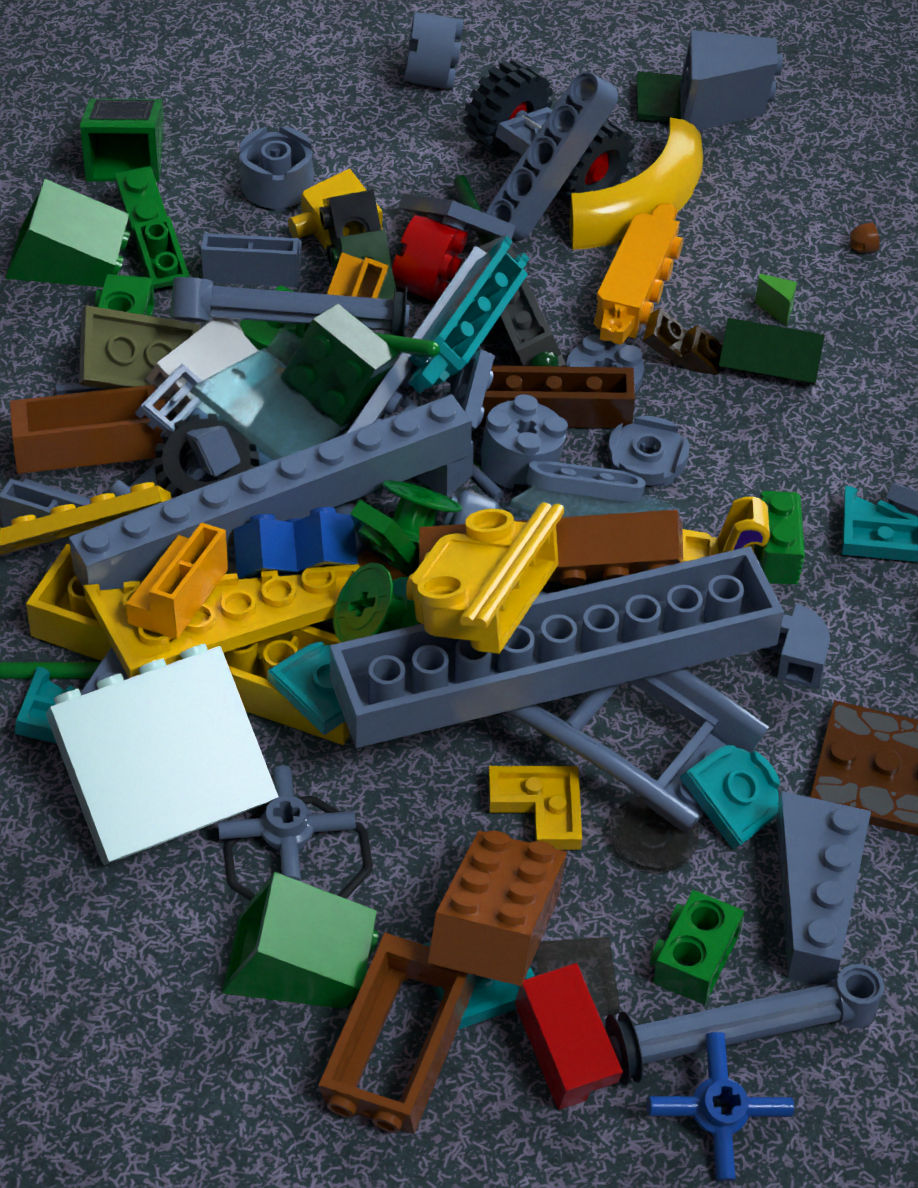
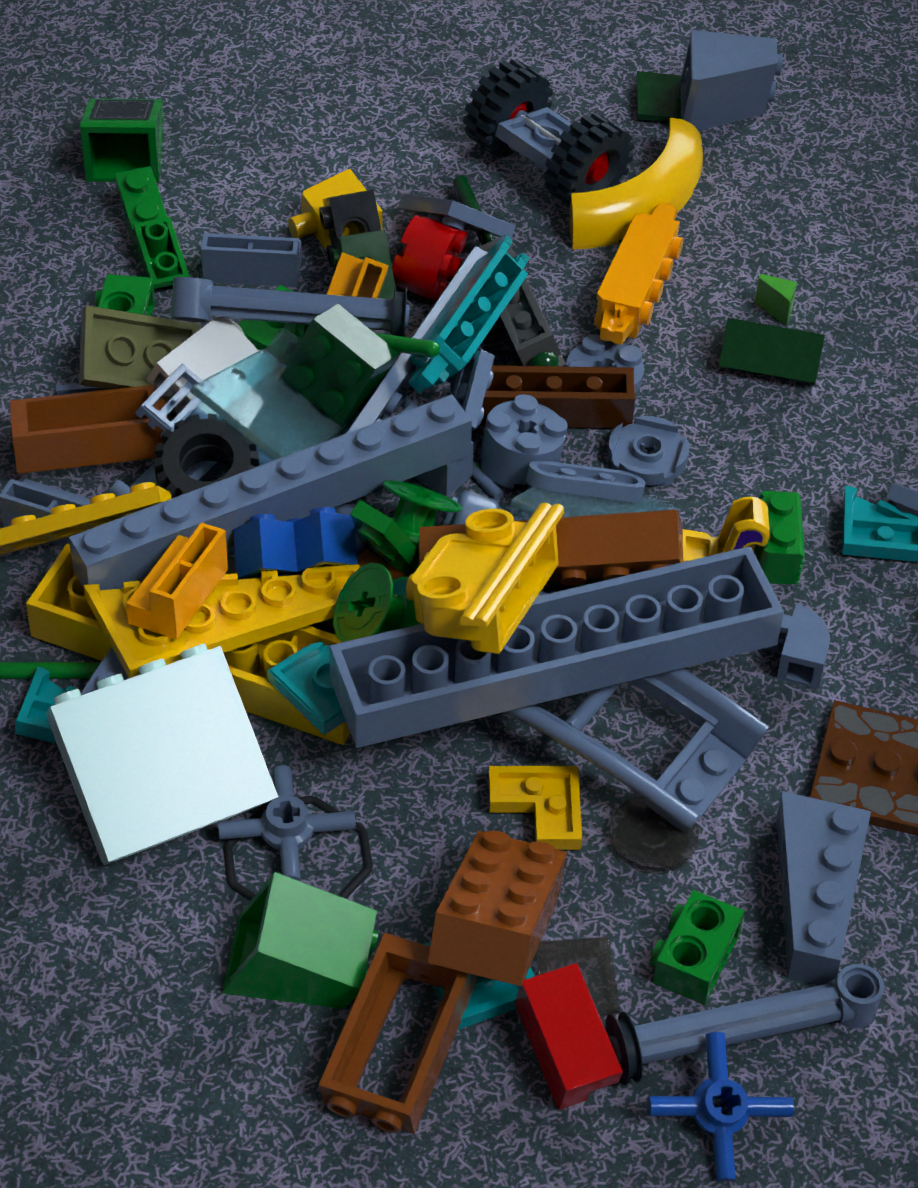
(68, 239): slope -> none
(213, 449): sand blue slope -> none
(276, 167): sand blue brick -> none
(433, 50): sand blue brick -> none
(554, 152): sand blue beam -> none
(690, 348): dark brown slope -> none
(735, 791): teal tile -> none
(865, 238): dark orange hinge -> none

